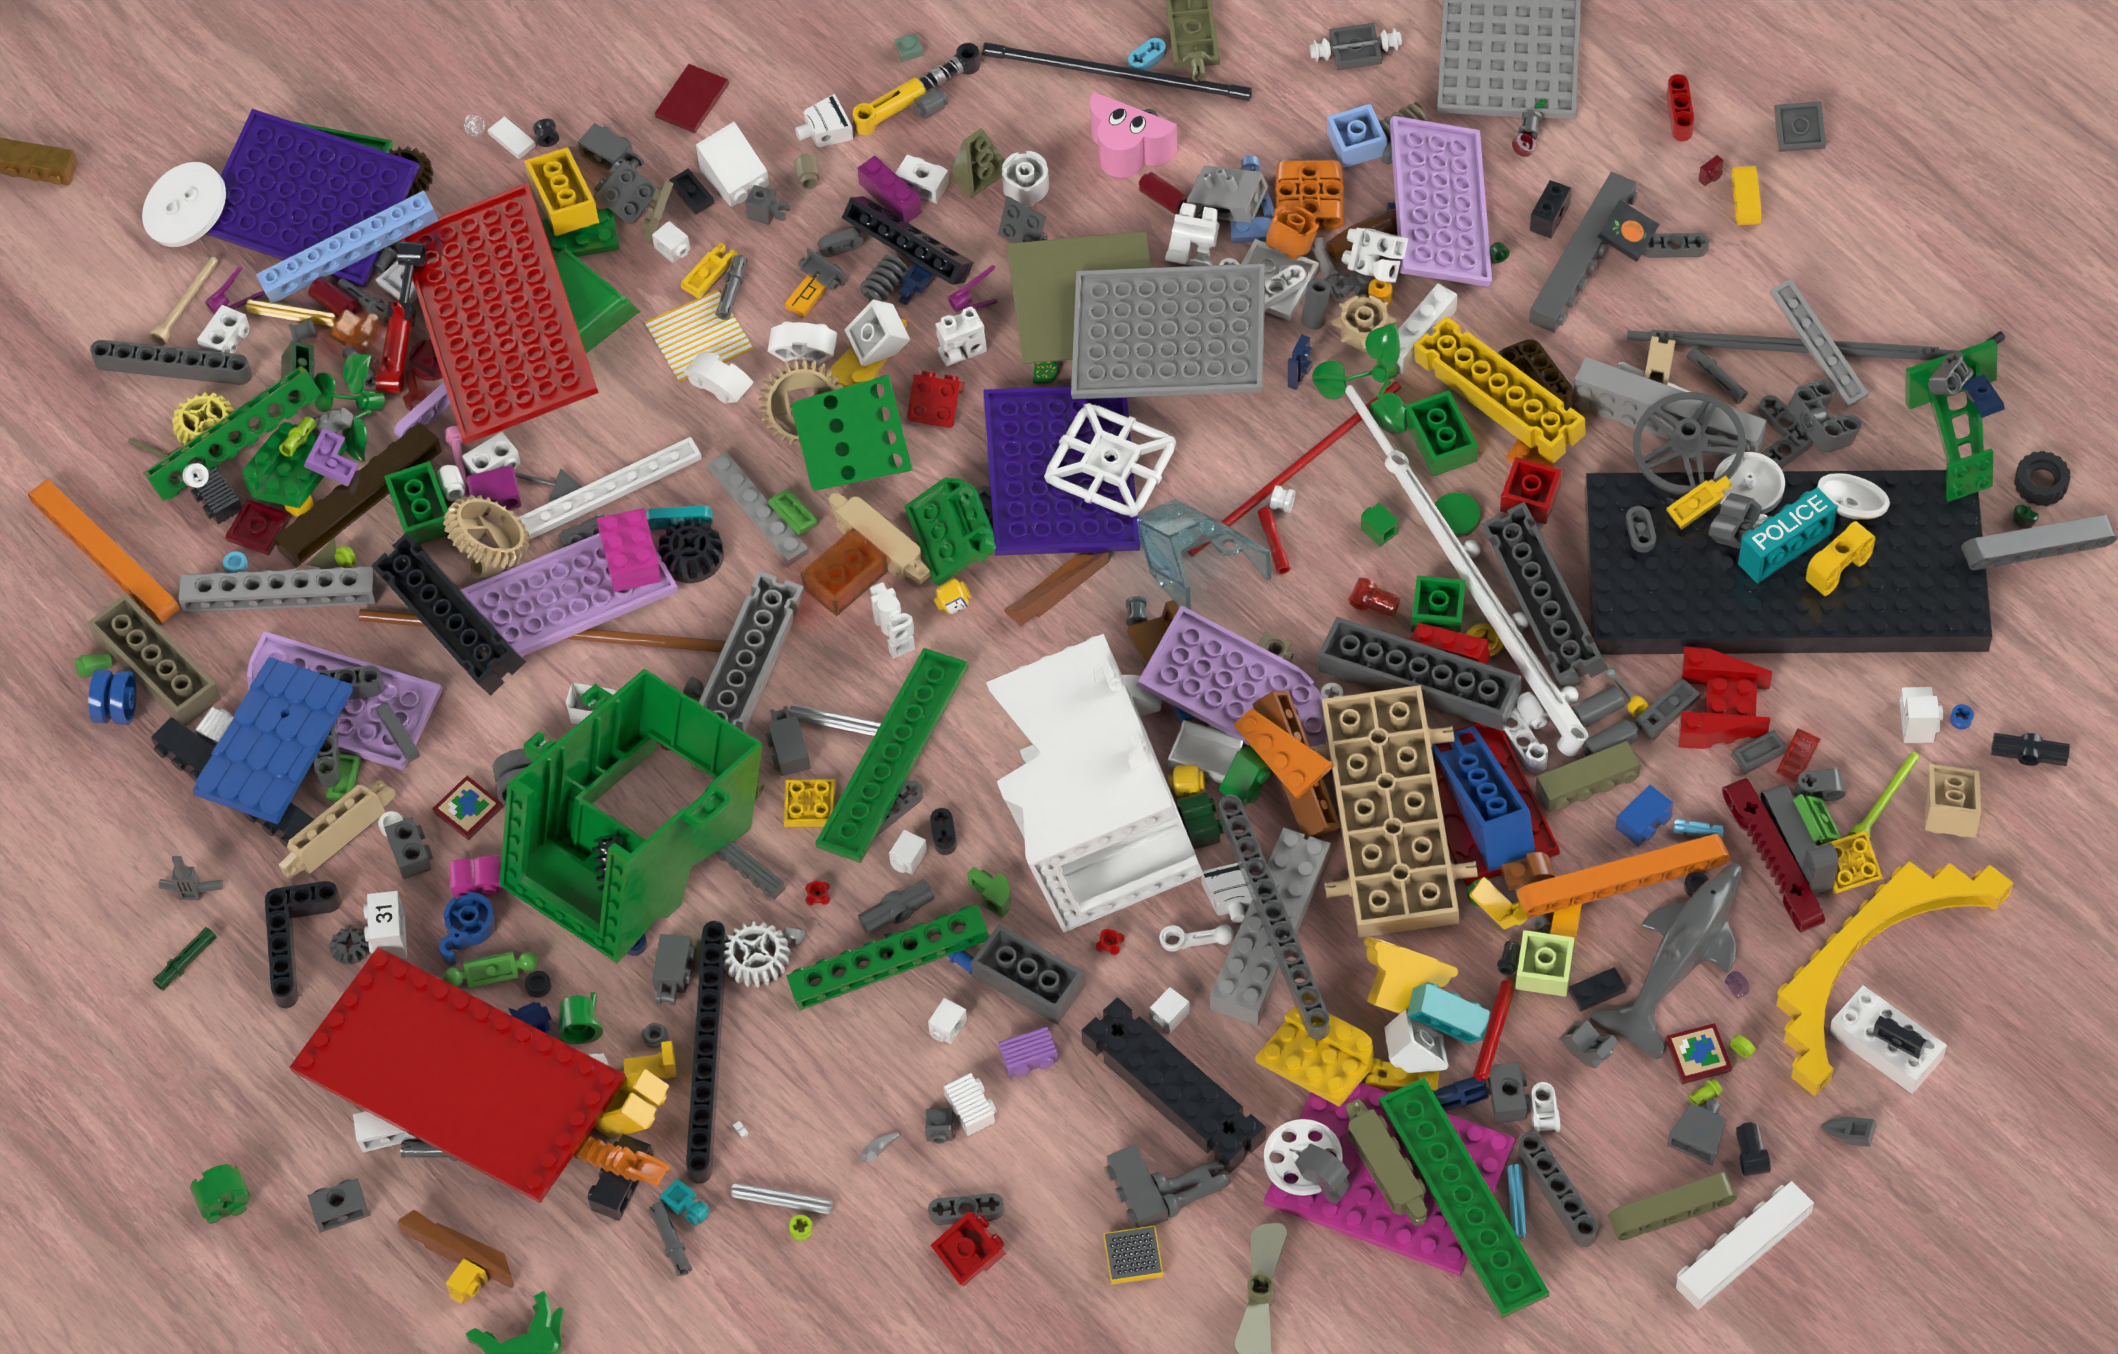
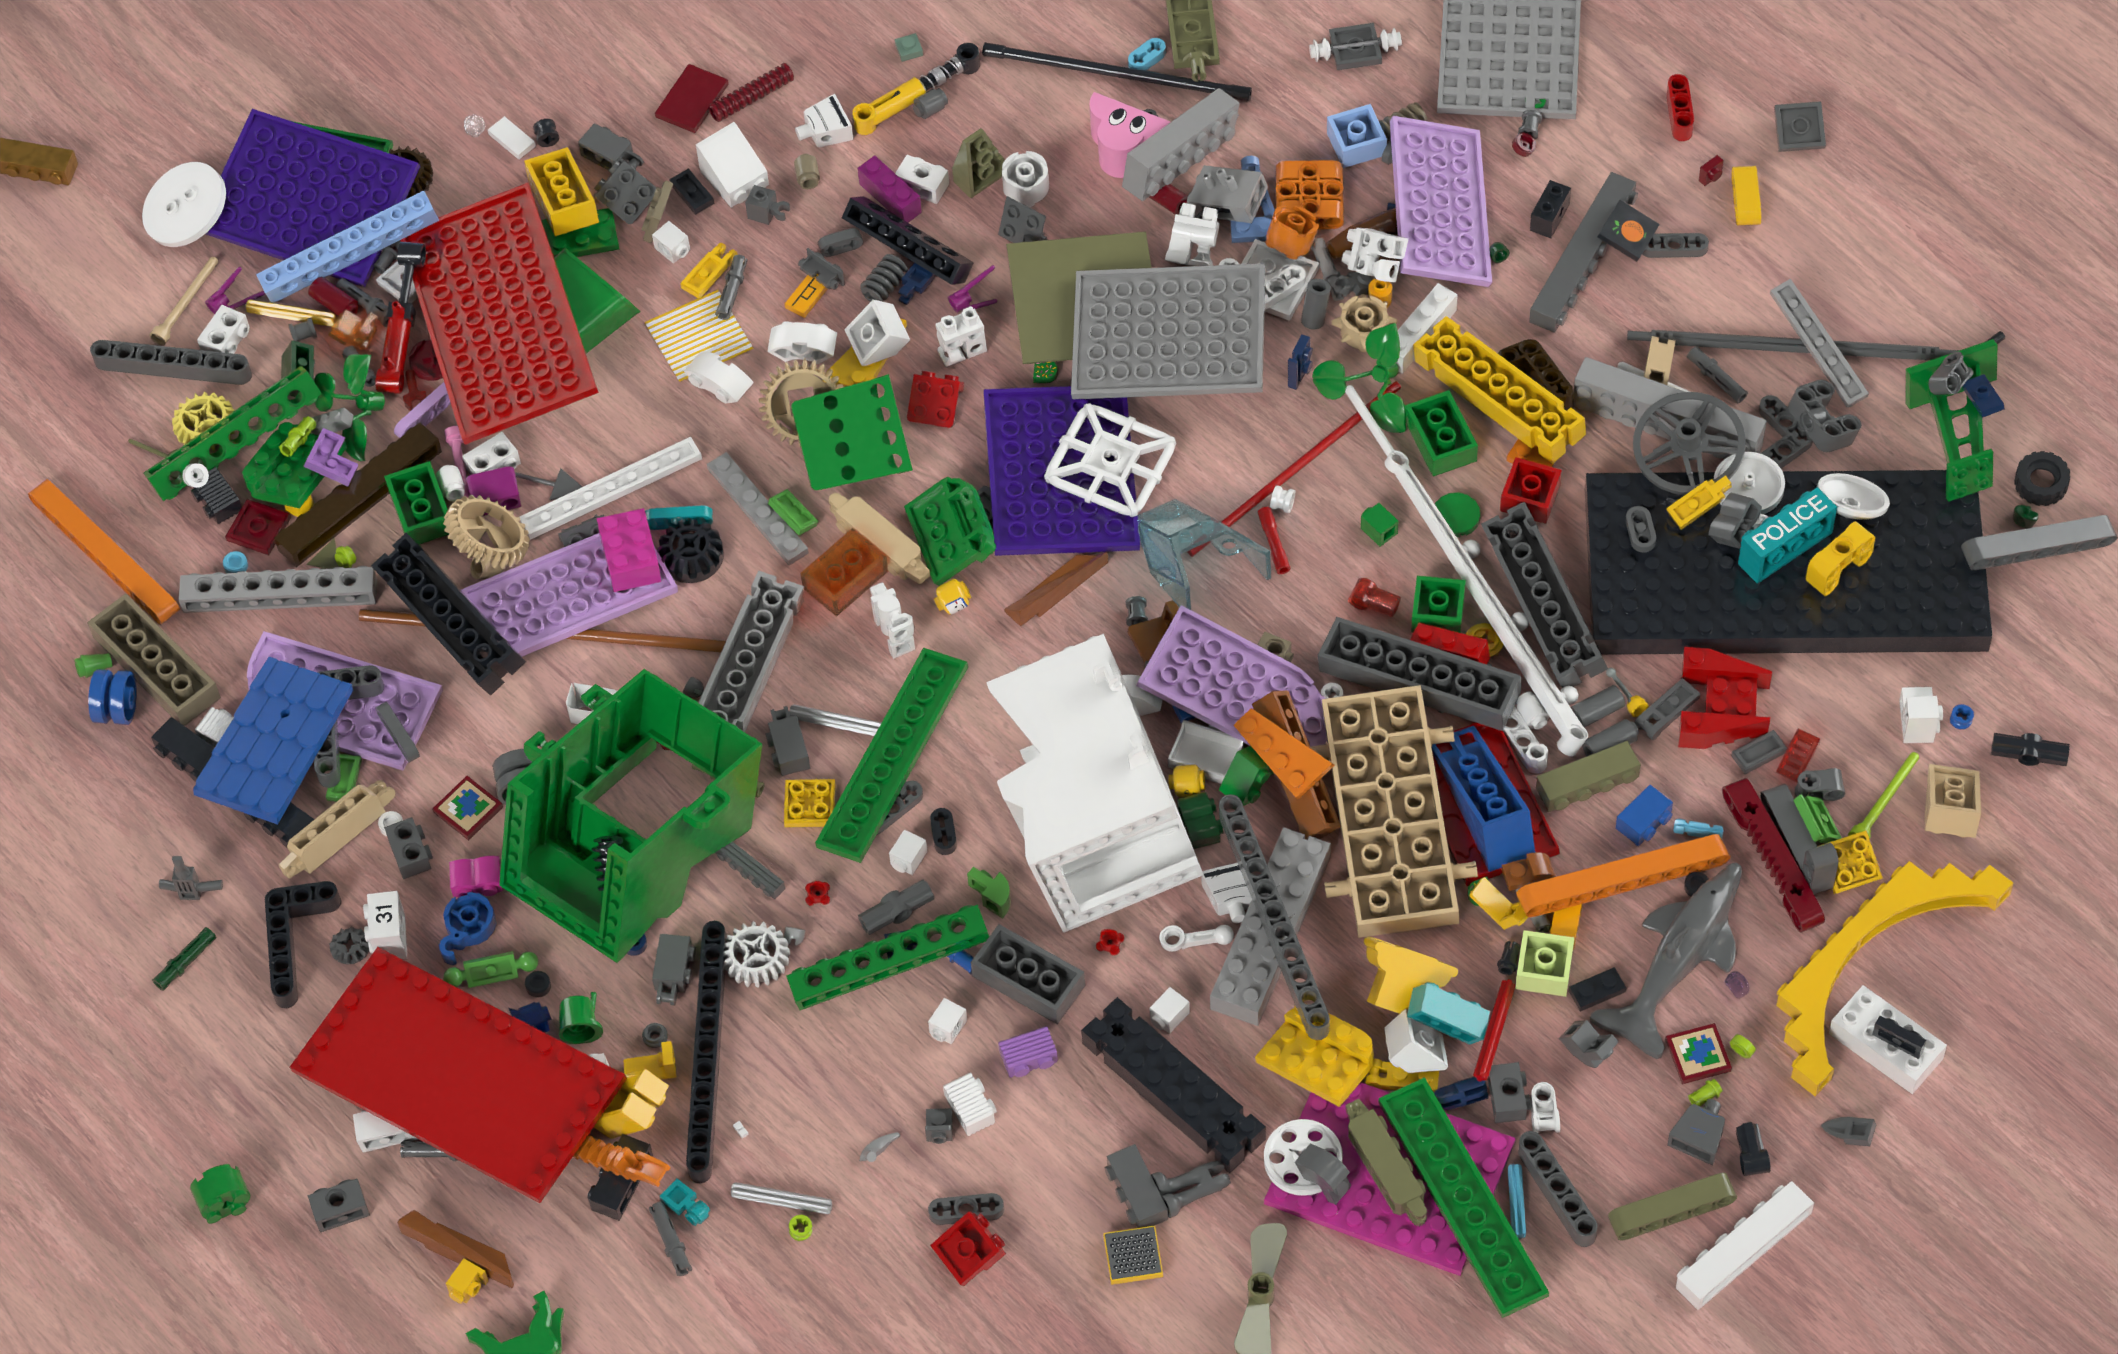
(751, 92): none -> dark red piece
(1180, 144): none -> light grey brick

